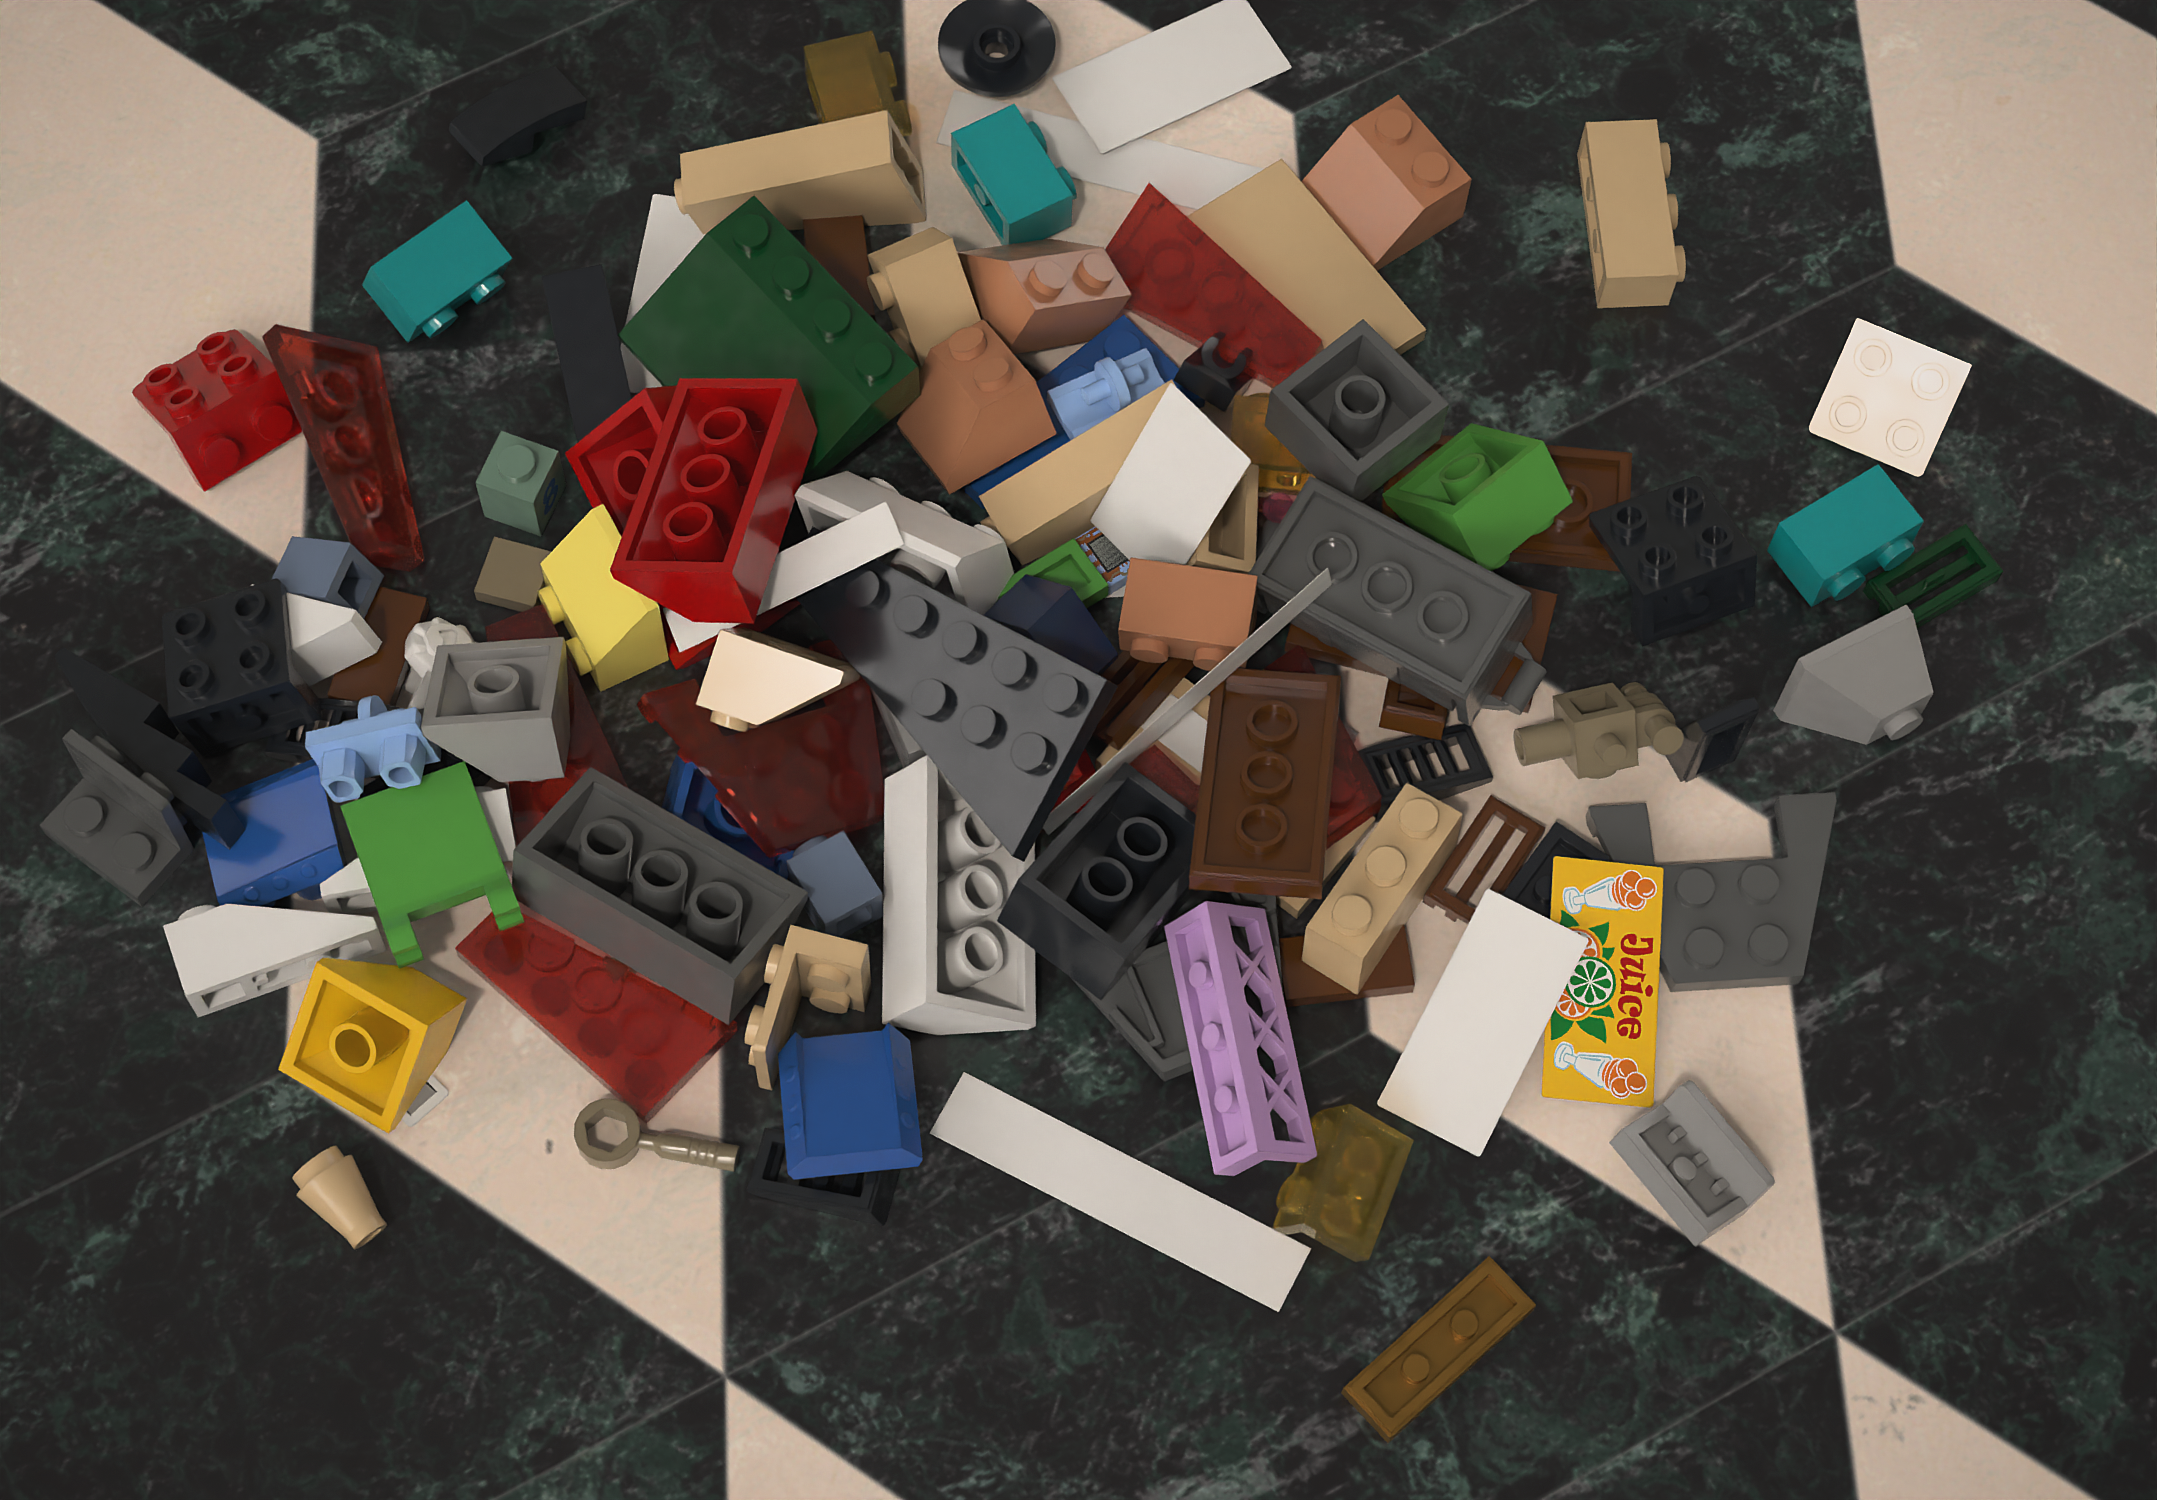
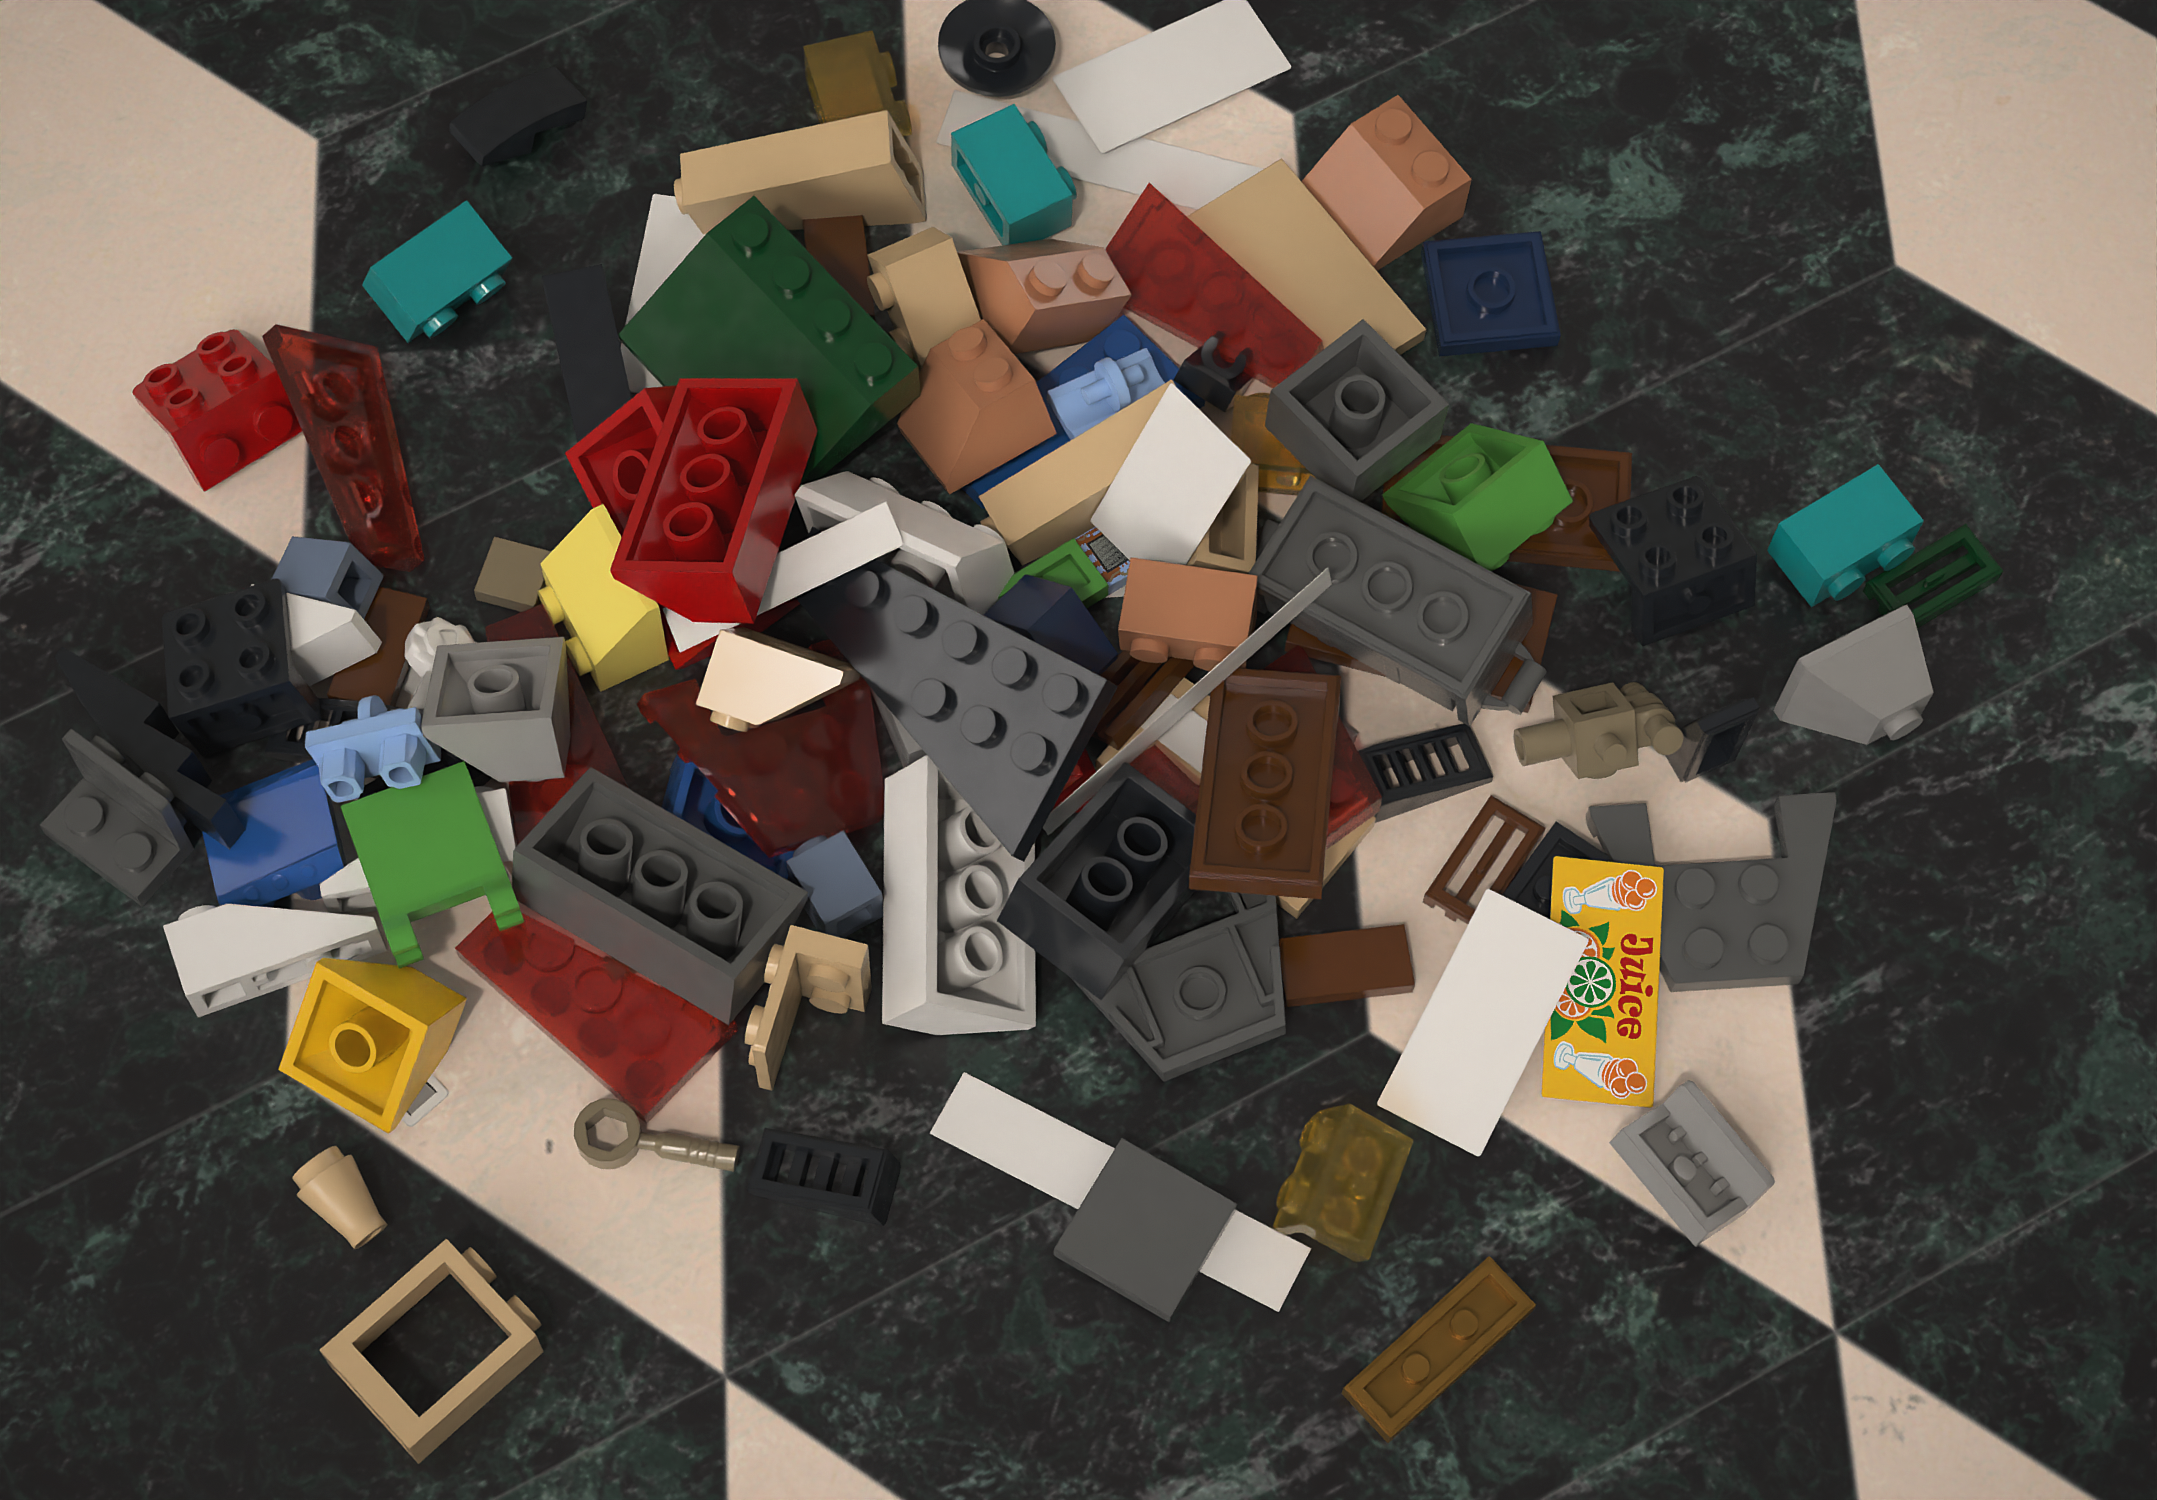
(425, 1433): none -> tan window
(521, 483): sand green brick -> none
(849, 1104): blue slope -> none
(1145, 1229): none -> dark grey tile
(1226, 1034): lavender fence -> none
(1274, 506): clear pink hand -> none
(1381, 888): tan brick -> none
(1411, 712): reddish brown tile -> none
(1490, 293): none -> dark blue tile
(1629, 213): tan brick -> none
(1889, 397): bracket -> none

